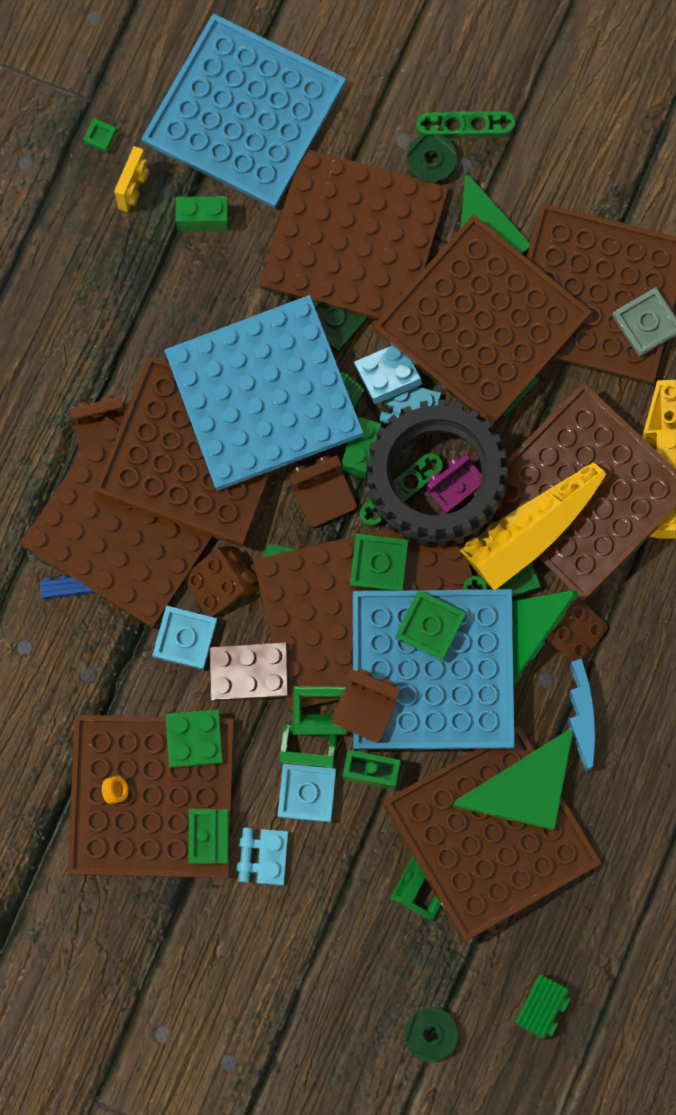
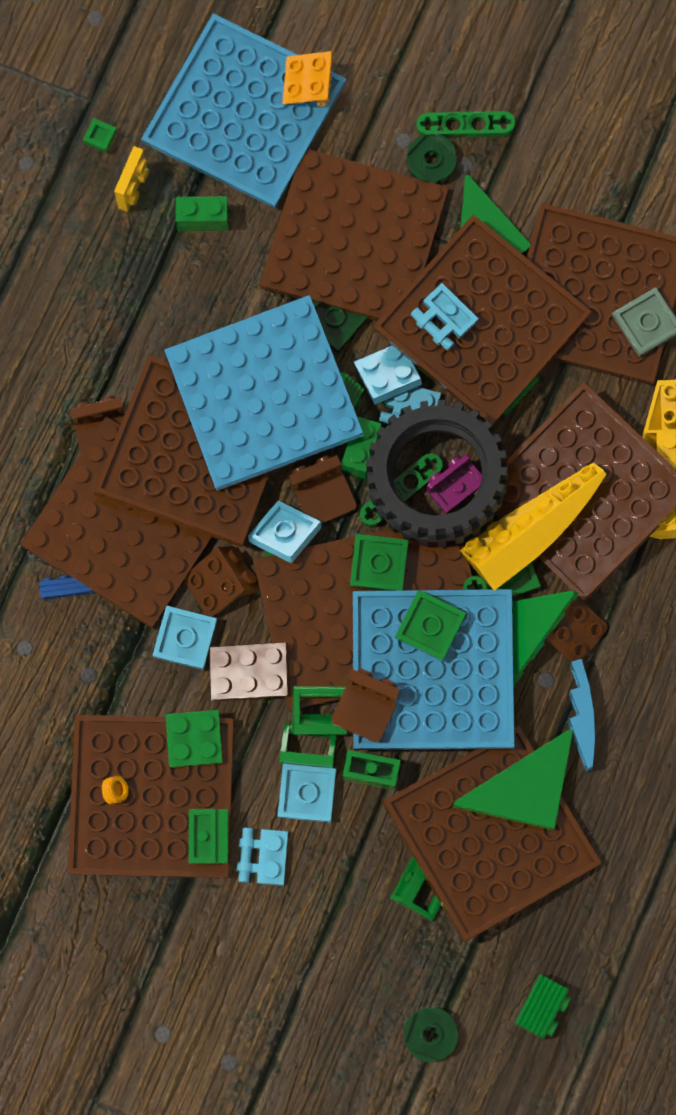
(284, 531): none -> medium azure plate
(308, 78): none -> light orange hinge
(450, 311): none -> medium azure plate

